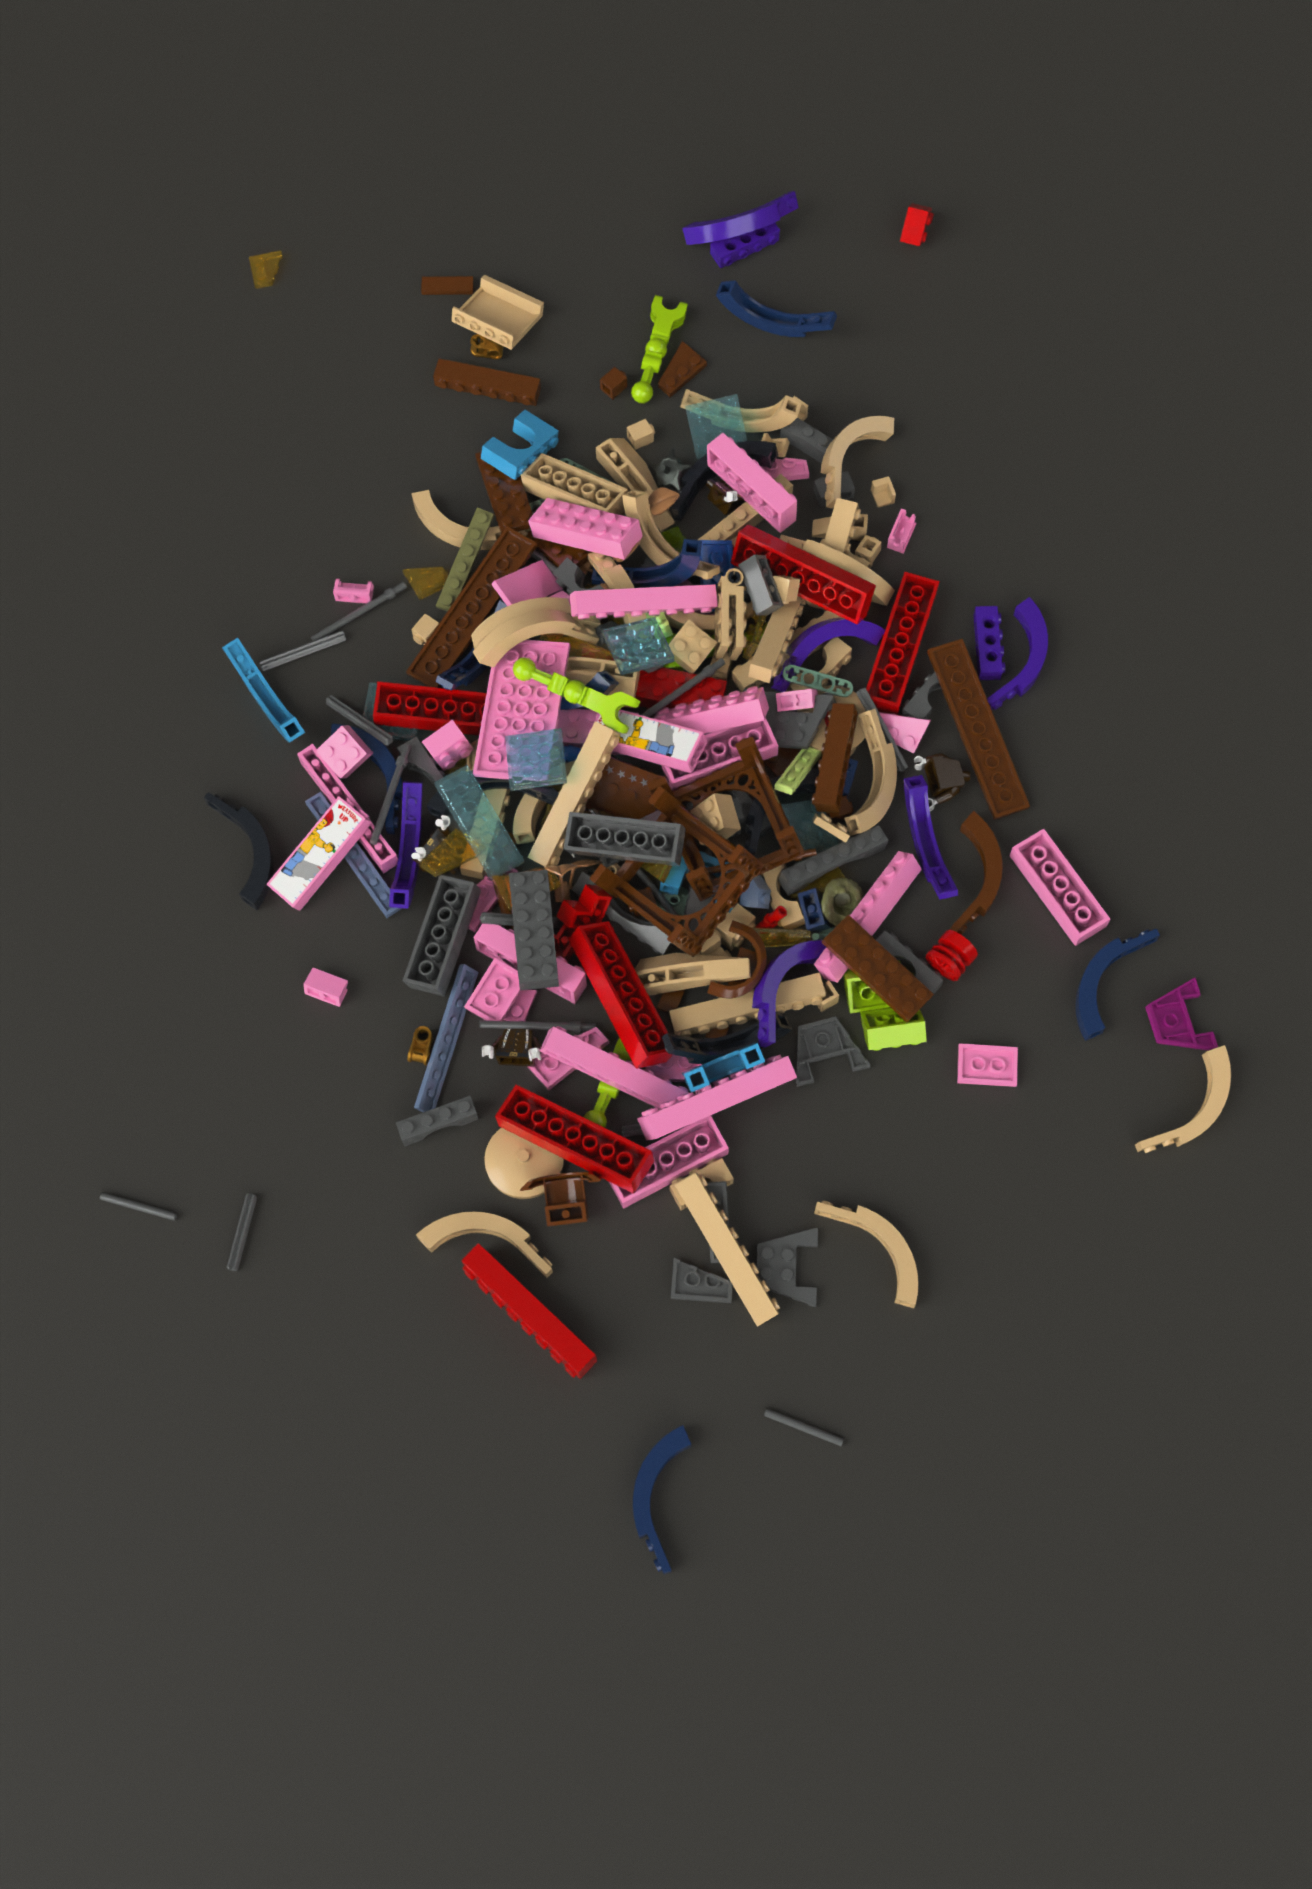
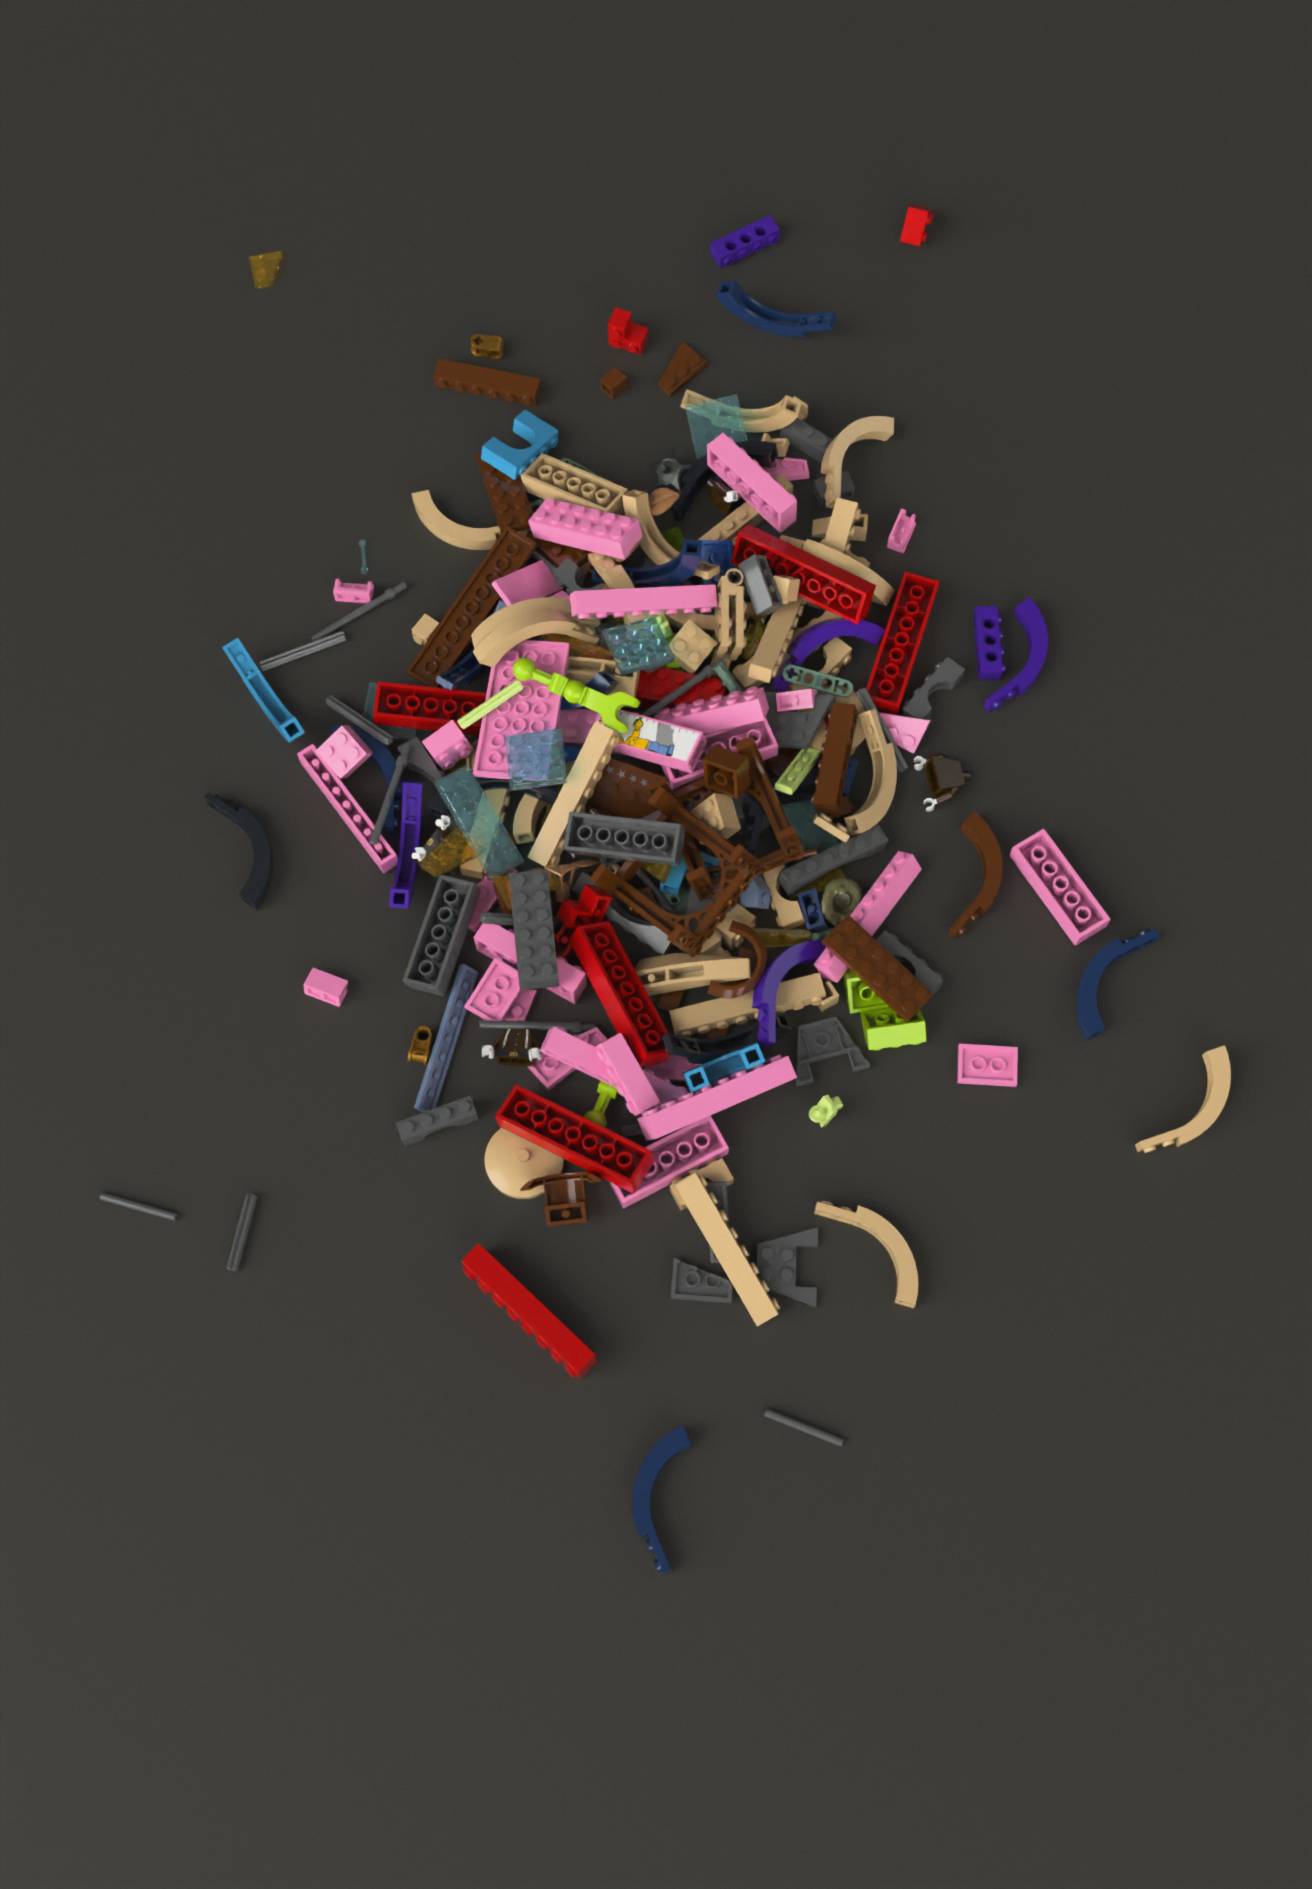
(319, 853): brick -> none
(358, 862): sand blue plate -> none
(364, 570): none -> clear light blue hinge
(426, 580): clear yellow wing -> none
(447, 285): reddish brown tile -> none
(465, 558): olive plate -> none
(481, 1222): tan arch -> none
(490, 704): none -> yellowish green axle
(499, 312): tan panel -> none
(625, 334): none -> red brick
(627, 1074): none -> bright pink brick
(630, 472): tan wedge -> none
(640, 434): tan brick -> none
(664, 323): lime piece -> none
(726, 771): none -> reddish brown brick
(727, 679): none -> sand green pin
(741, 223): dark purple arch -> none
(771, 919): red pin -> none
(825, 1110): none -> yellowish green hips
(868, 549): tan brick -> none
(883, 492): tan panel -> none
(924, 838): dark purple arch -> none
(951, 955): red wheel -> none
(978, 729): reddish brown plate -> none
(1172, 1022): magenta wing -> none

